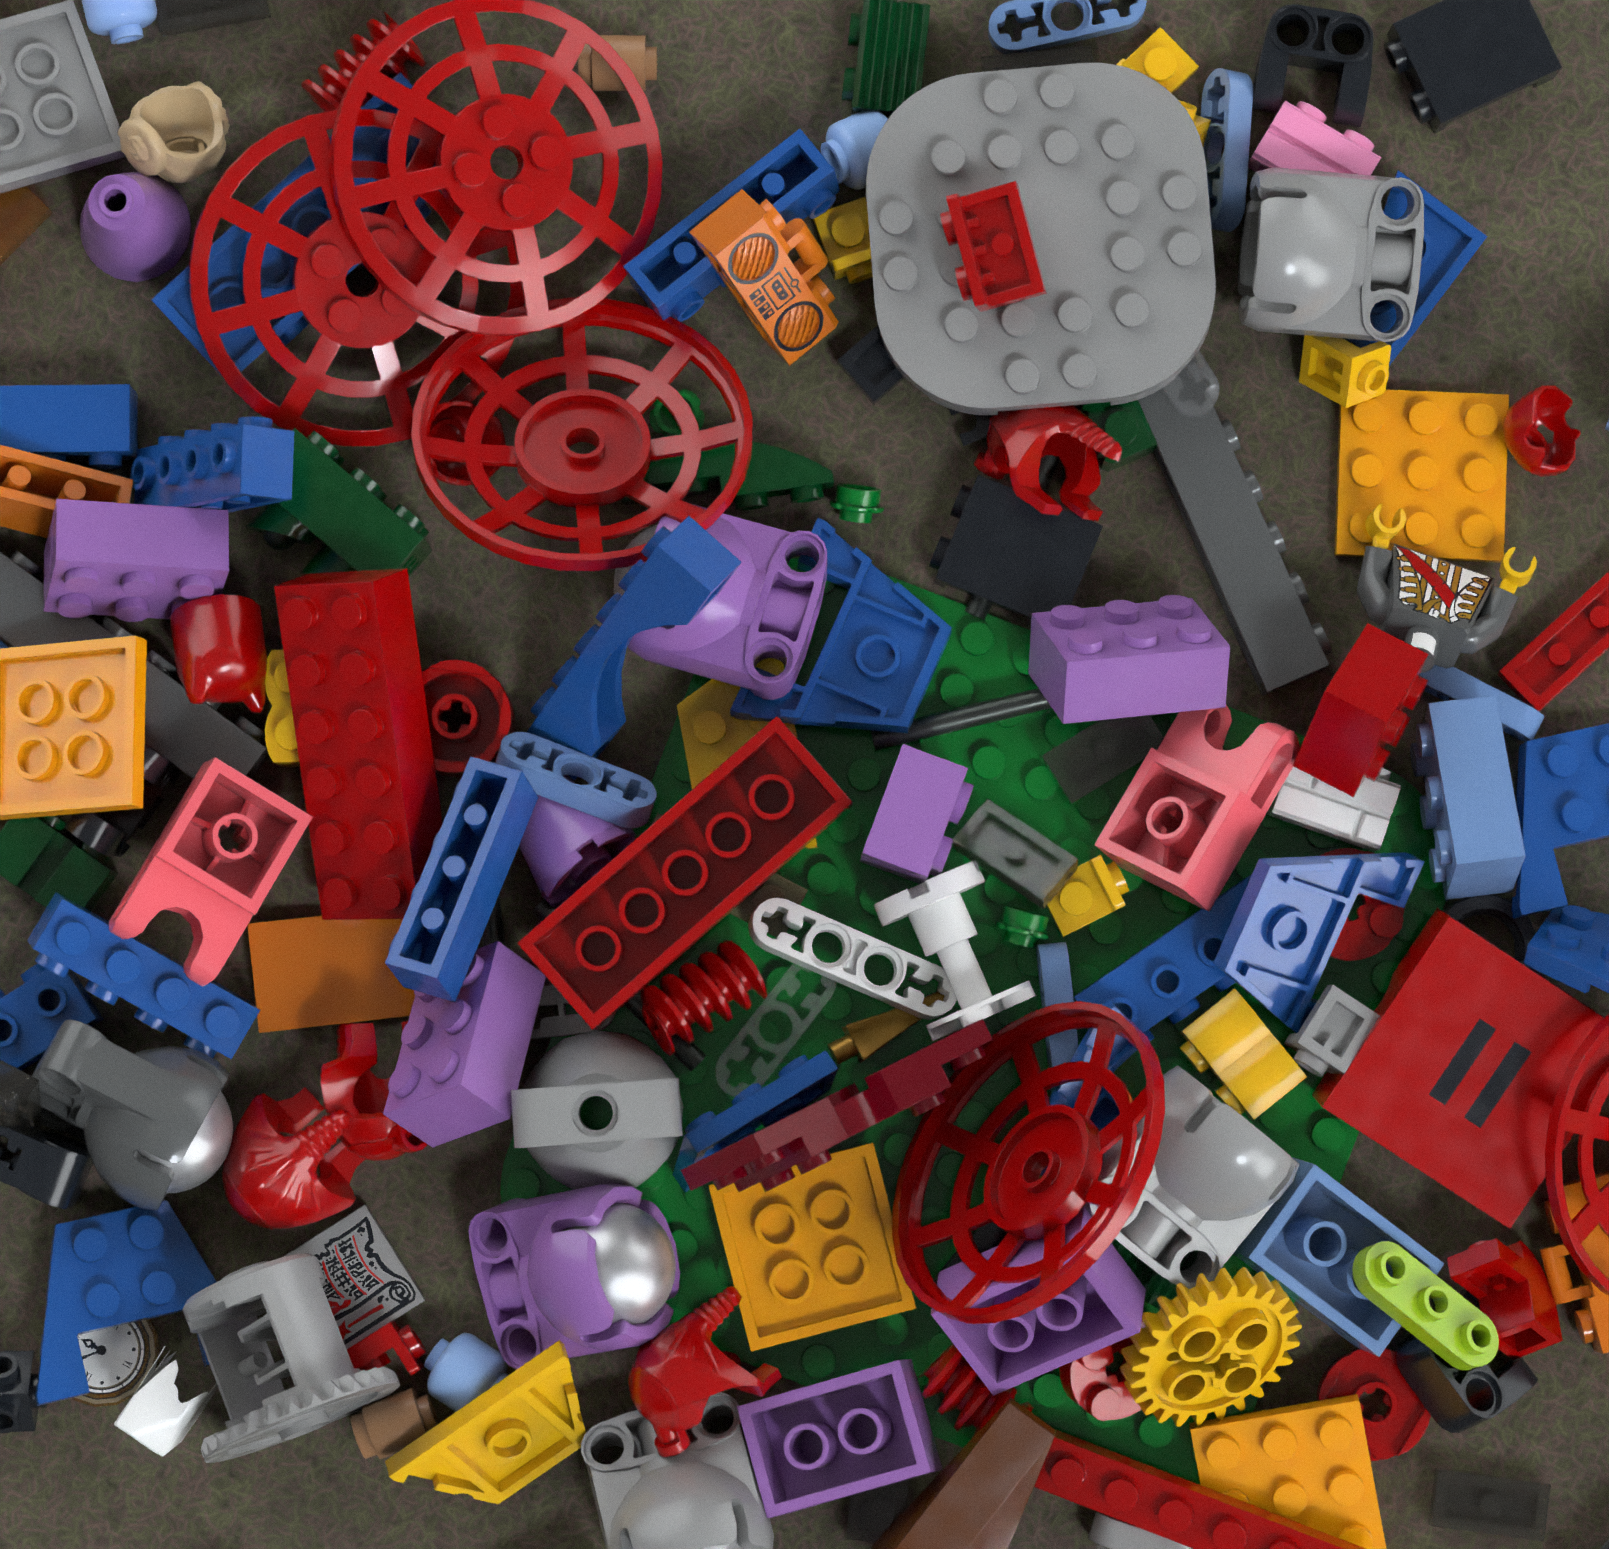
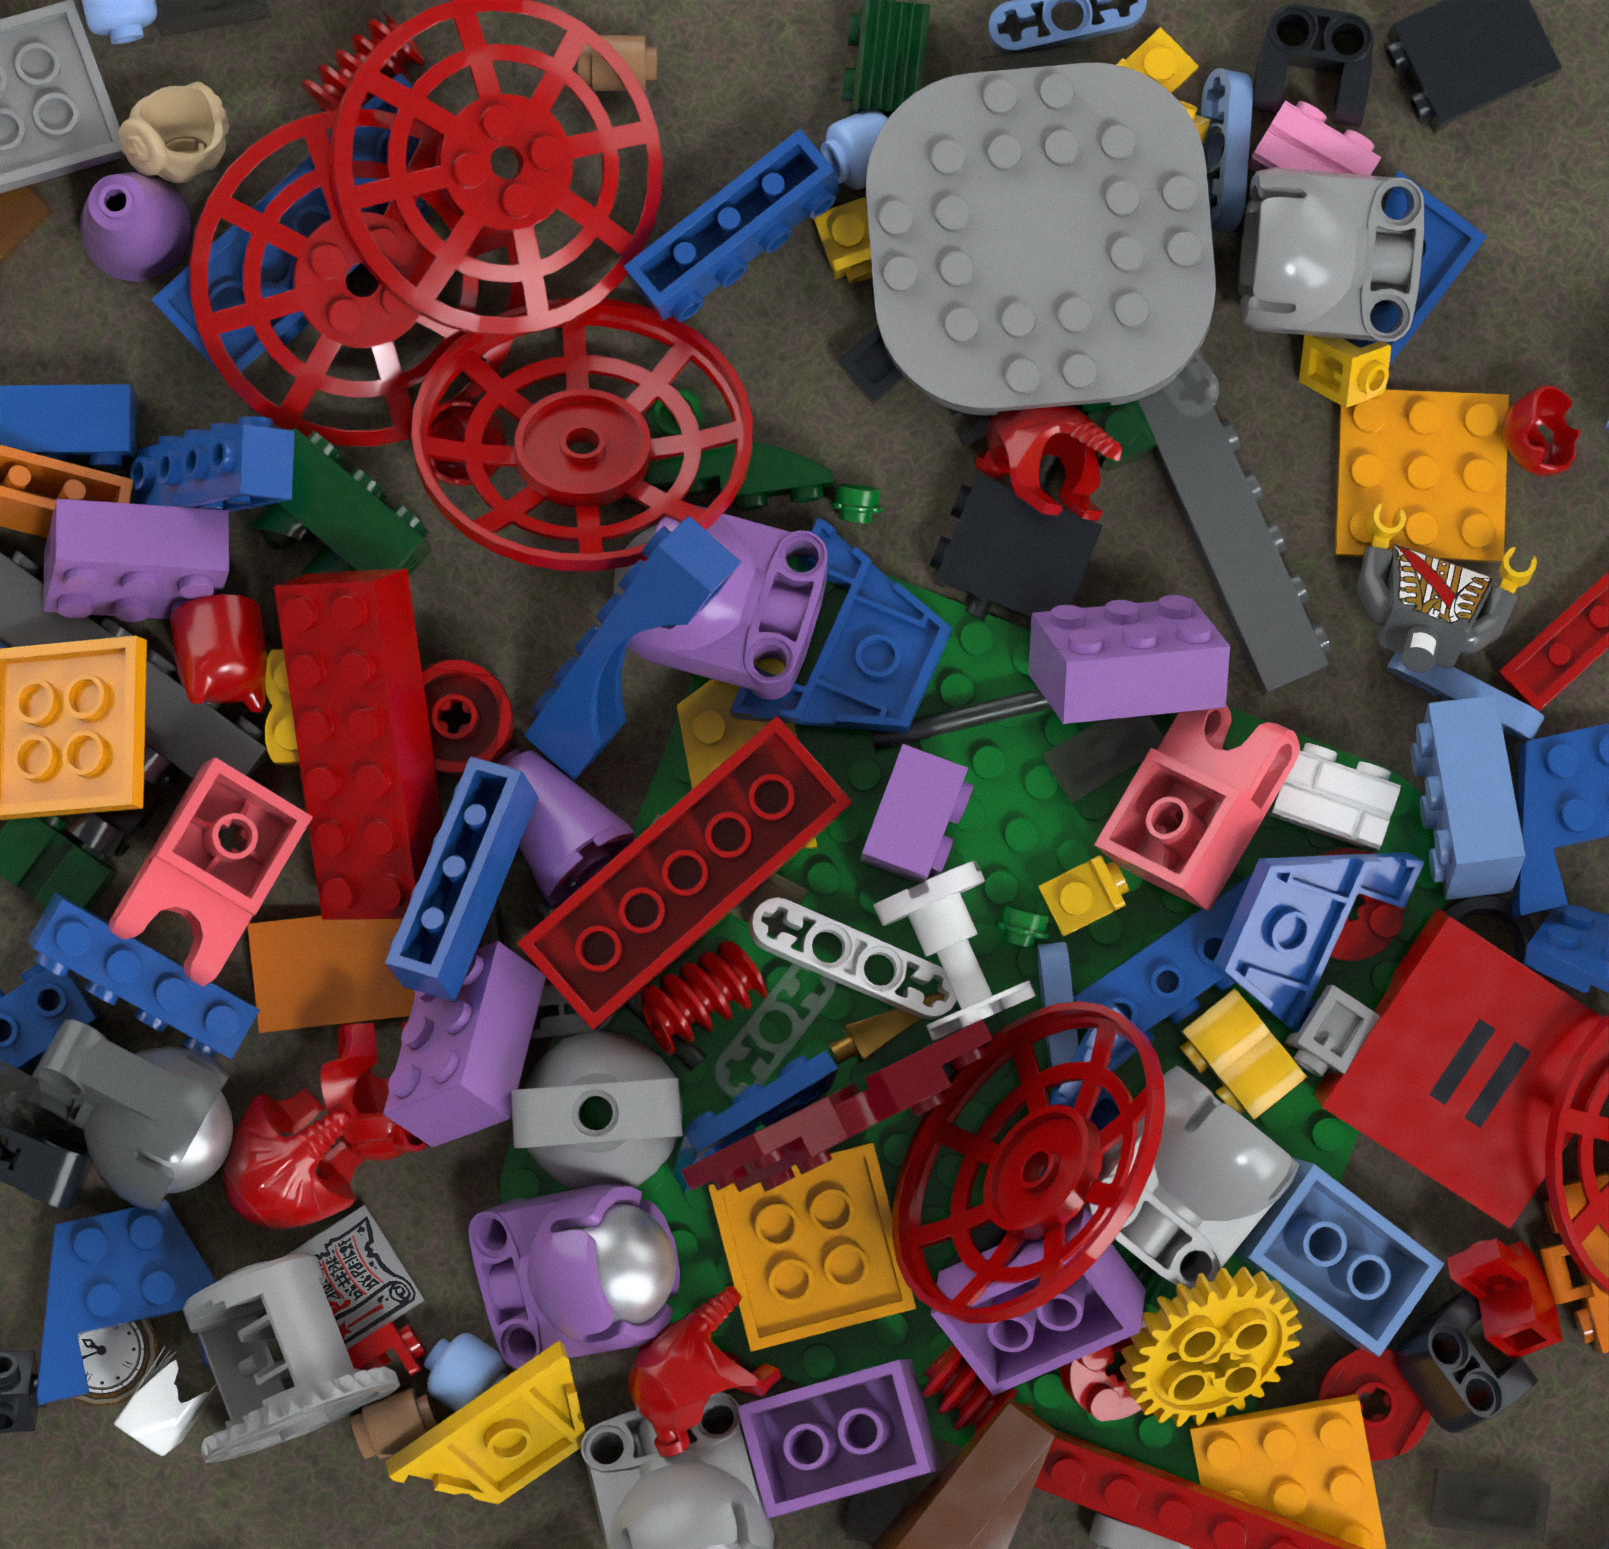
(626, 797): medium blue beam -> none
(750, 253): orange piece -> none
(994, 247): red bracket -> none
(1015, 853): clear smoke plate -> none
(1363, 711): red brick -> none
(1407, 1302): lime plate -> none

